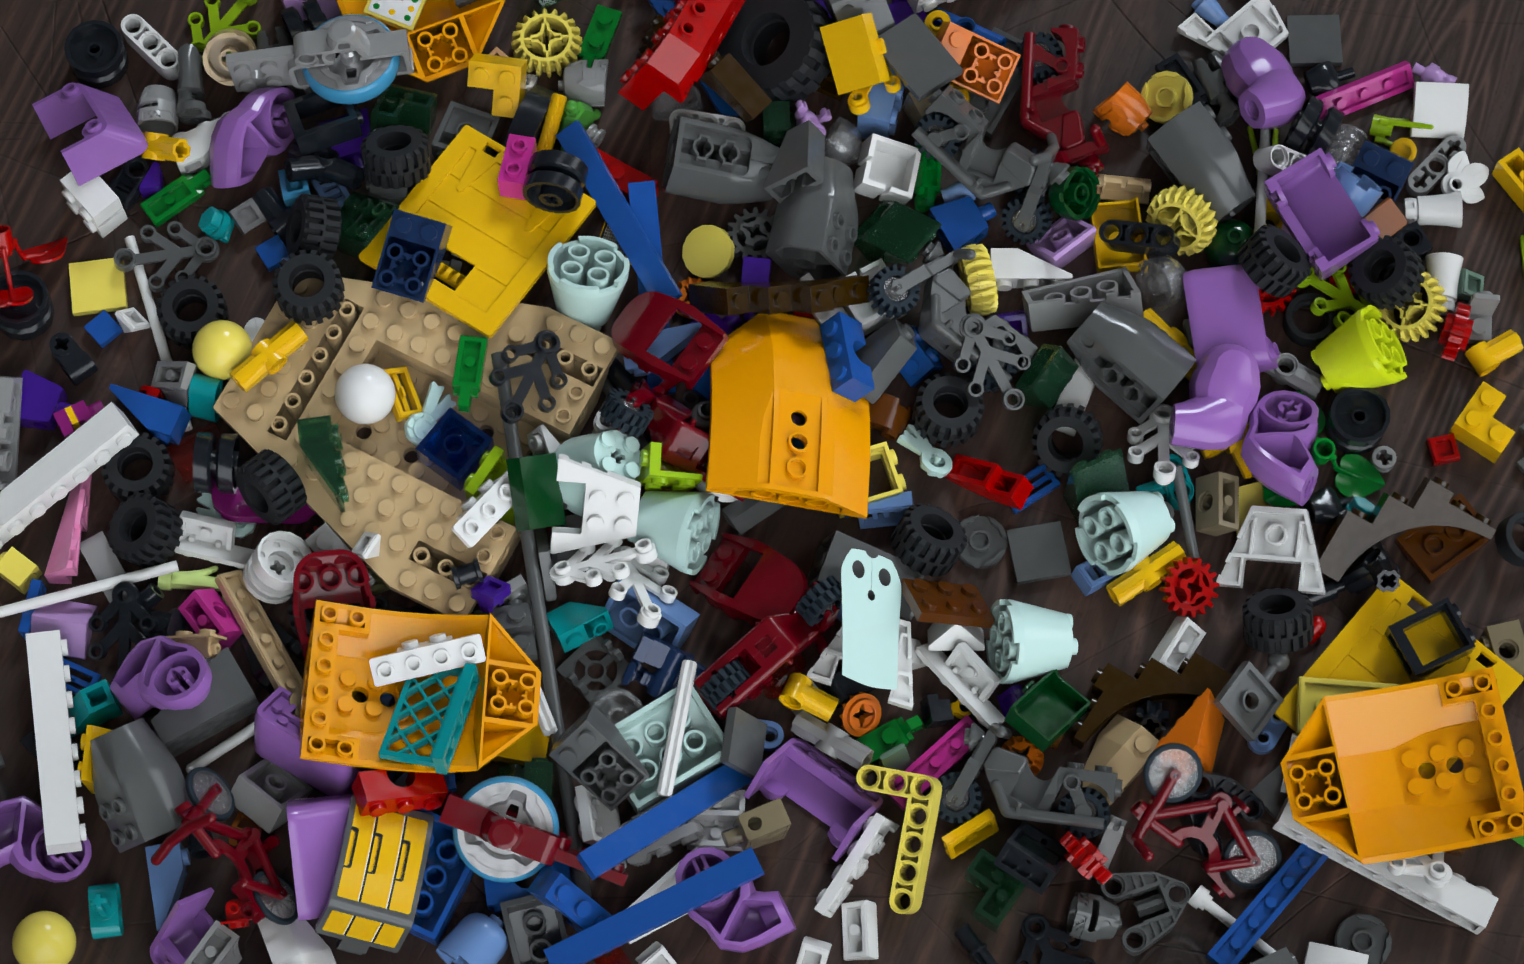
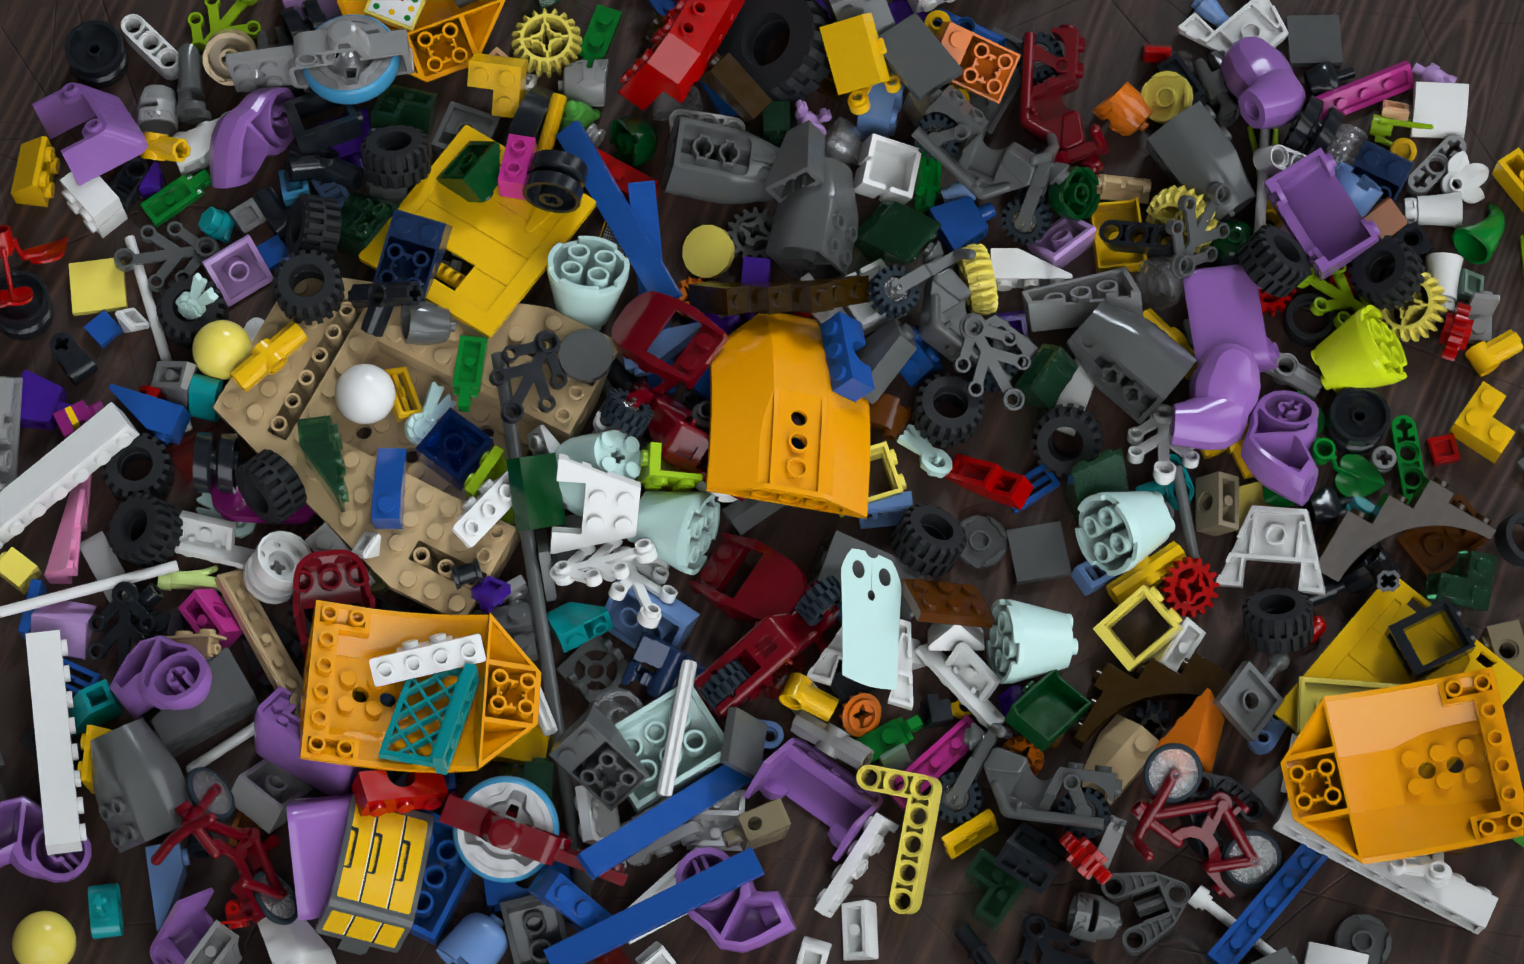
(35, 173): none -> yellow slope
(193, 303): none -> light aqua piece
(238, 270): none -> lavender slope
(381, 299): none -> black piece
(389, 489): none -> blue slope
(426, 324): none -> dark grey helmet
(473, 171): none -> dark green slope
(586, 355): none -> dark grey tile
(633, 139): none -> dark green cylinder
(1124, 655): none -> light yellow window
(1155, 53): none -> red slope
(1183, 260): none -> dark grey plant
(1395, 110): none -> light nougat tile
(1403, 466): none -> green beam
(1469, 586): none -> clear green brick
(1480, 240): none -> green hat

